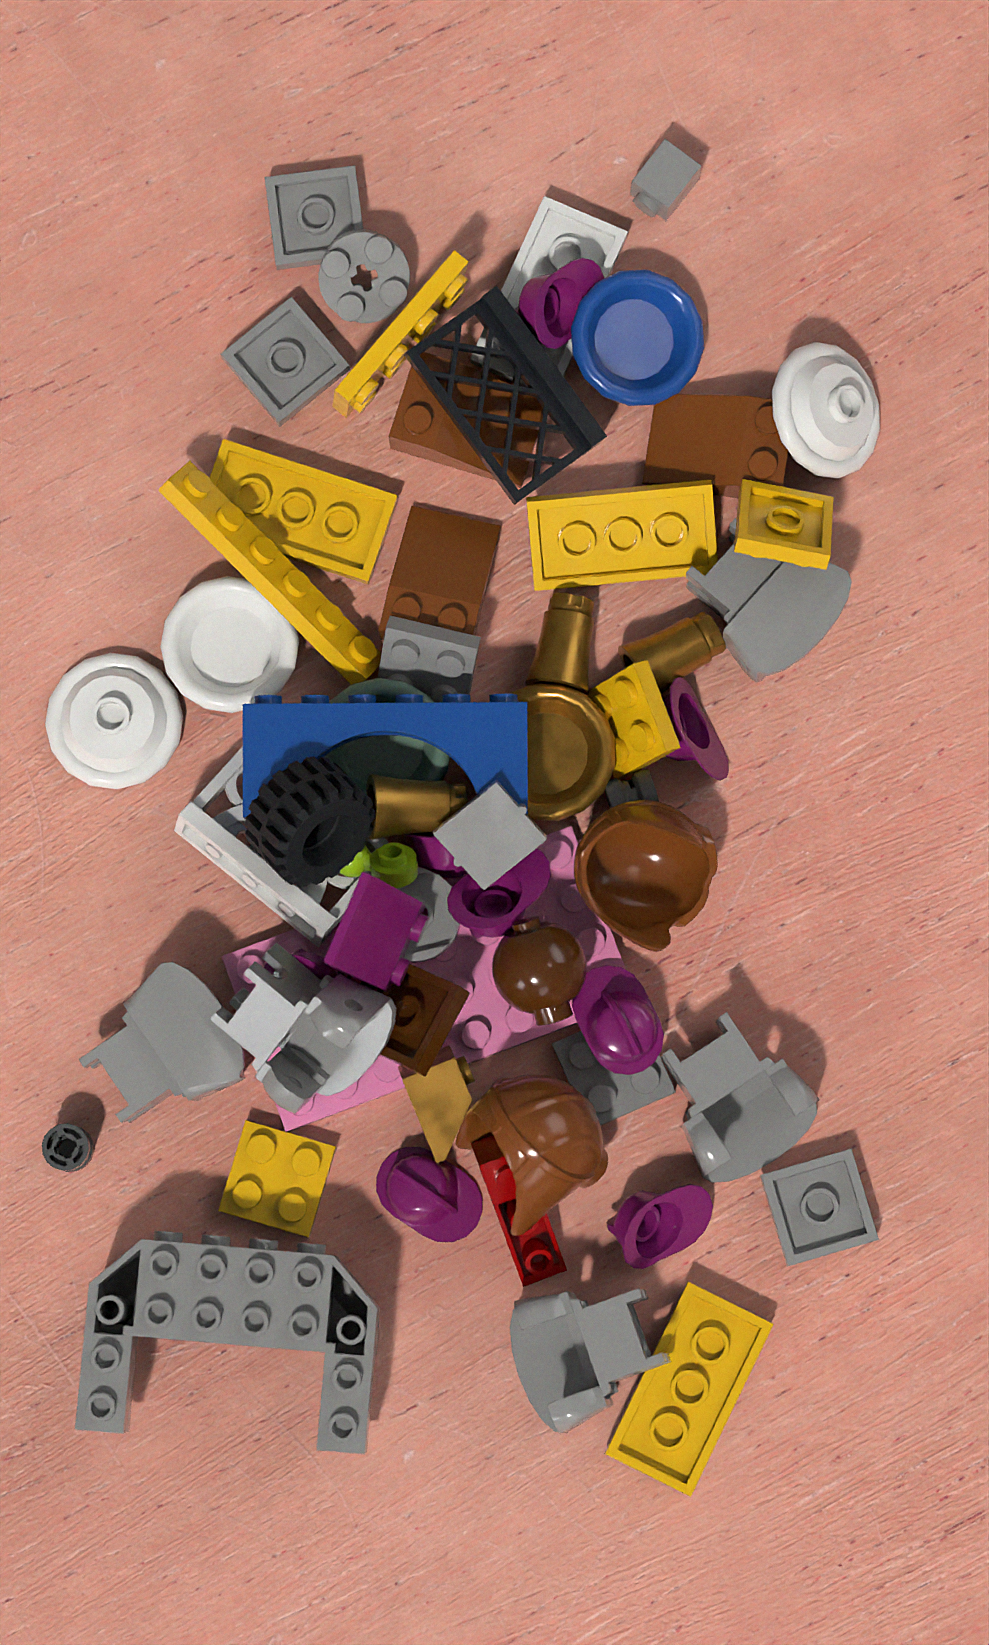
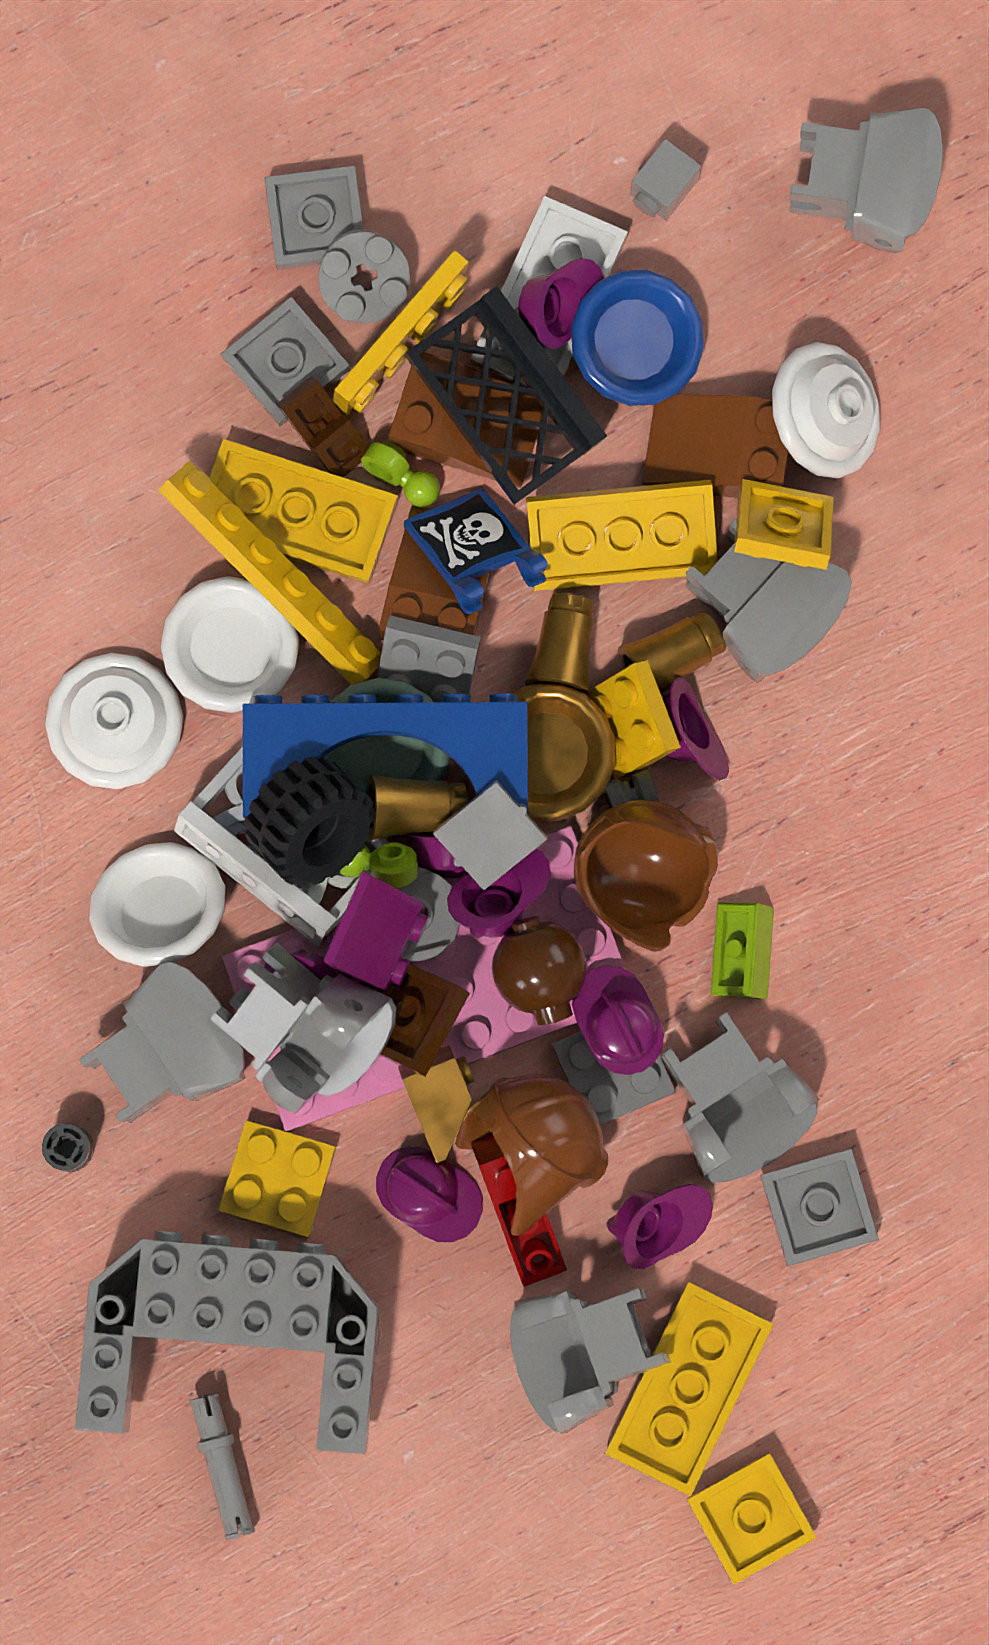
(157, 904): none -> white piece
(221, 1465): none -> light grey pin
(323, 427): none -> reddish brown slope
(389, 465): none -> lime plate
(471, 540): none -> flag
(742, 950): none -> lime slope
(751, 1518): none -> yellow plate
(873, 176): none -> light grey piece

